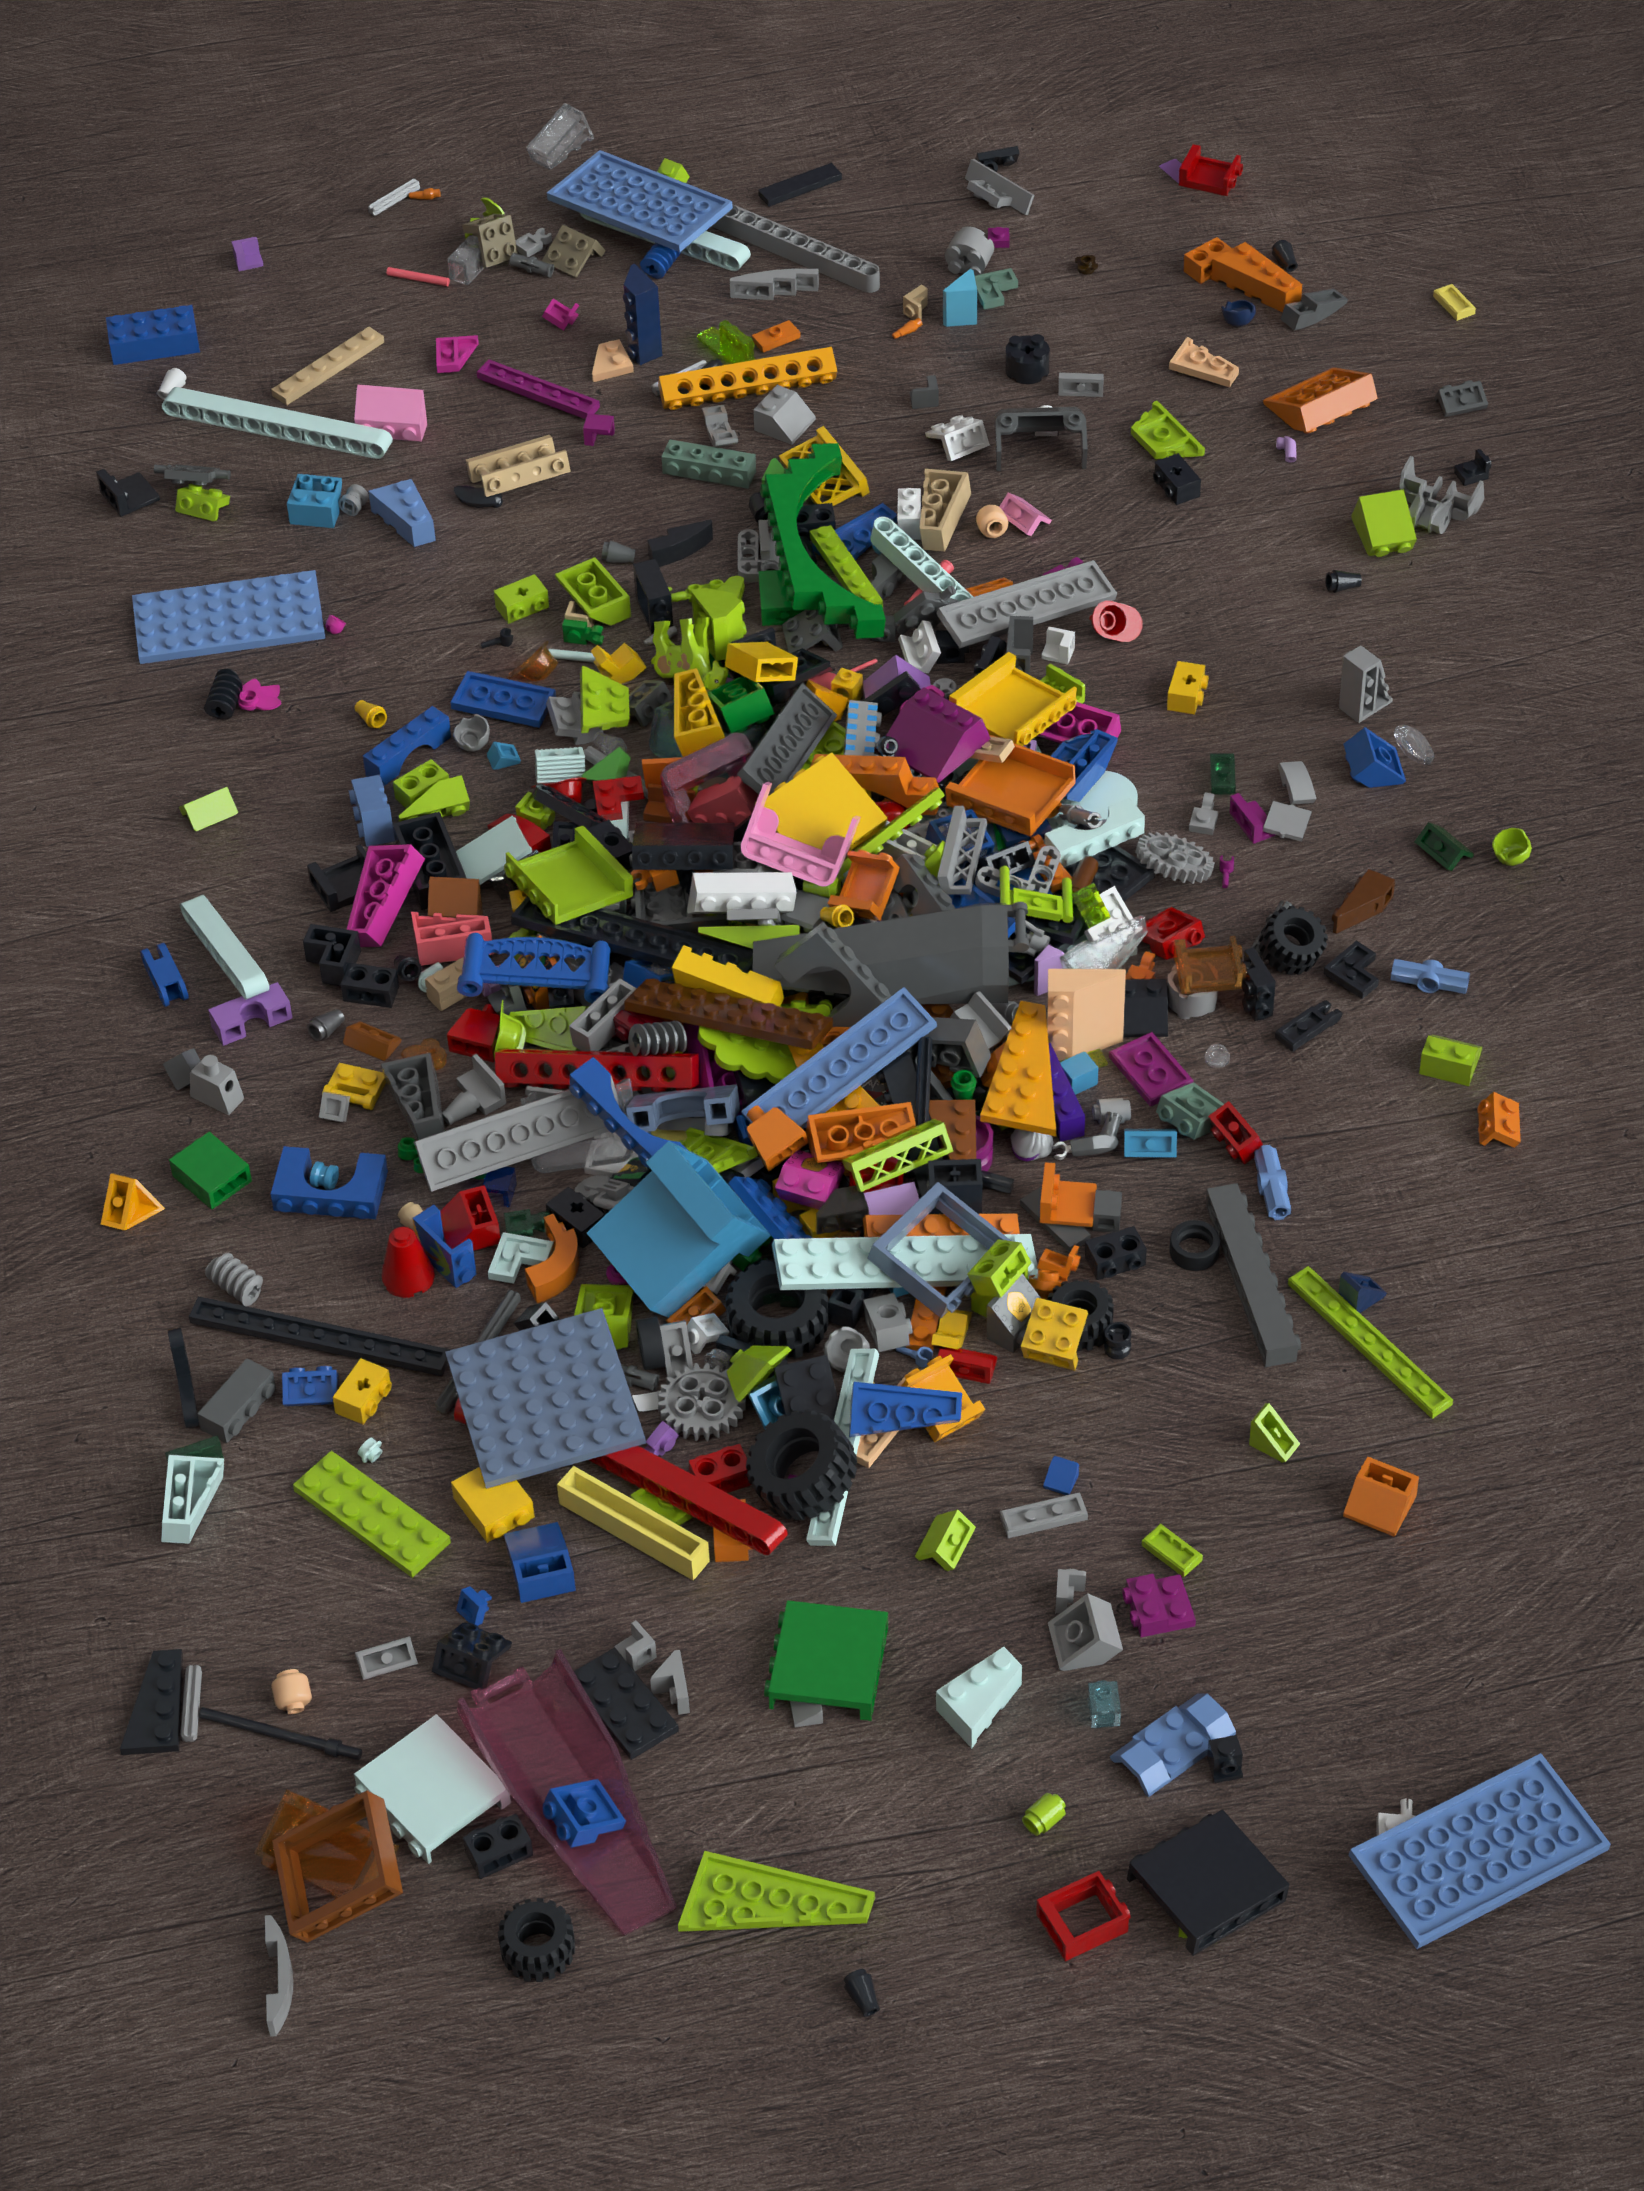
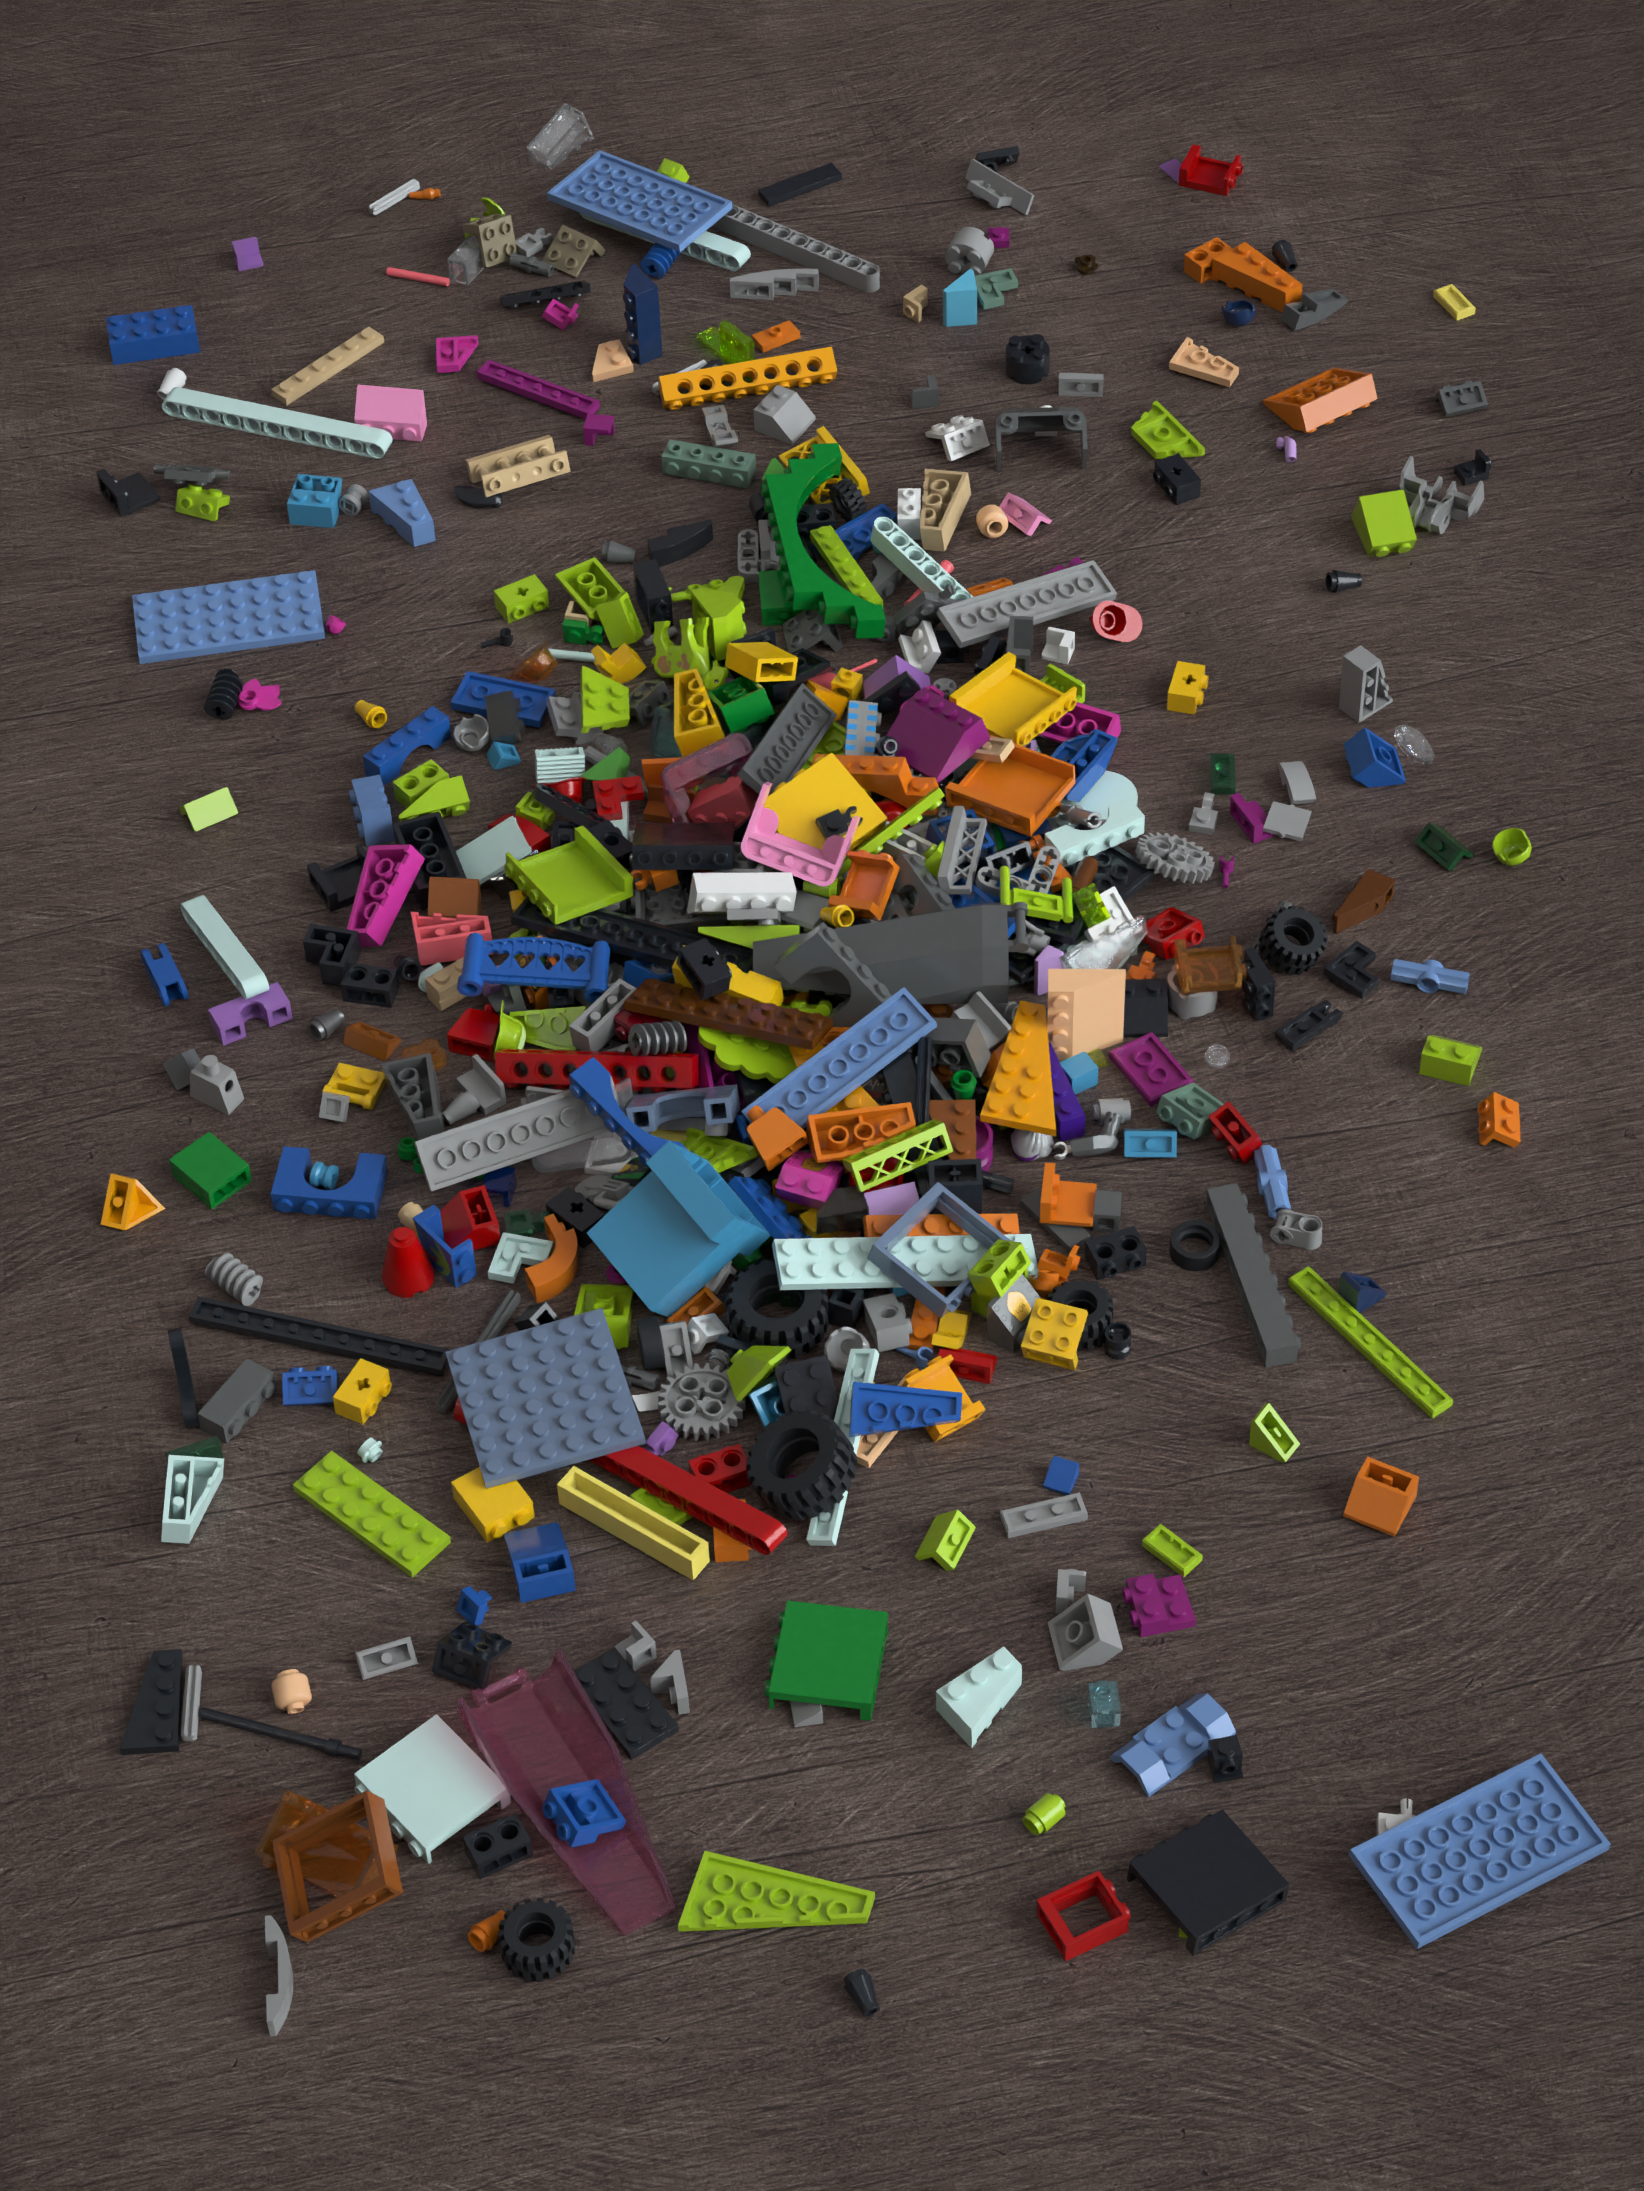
(485, 1933): none -> orange cone
(504, 718): none -> clear smoke brick
(536, 295): none -> black wing
(620, 620): none -> lime panel
(704, 968): none -> black brick
(836, 823): none -> black plate
(847, 499): none -> black tyre
(909, 327): orange piece -> none
(1299, 1229): none -> light grey piece

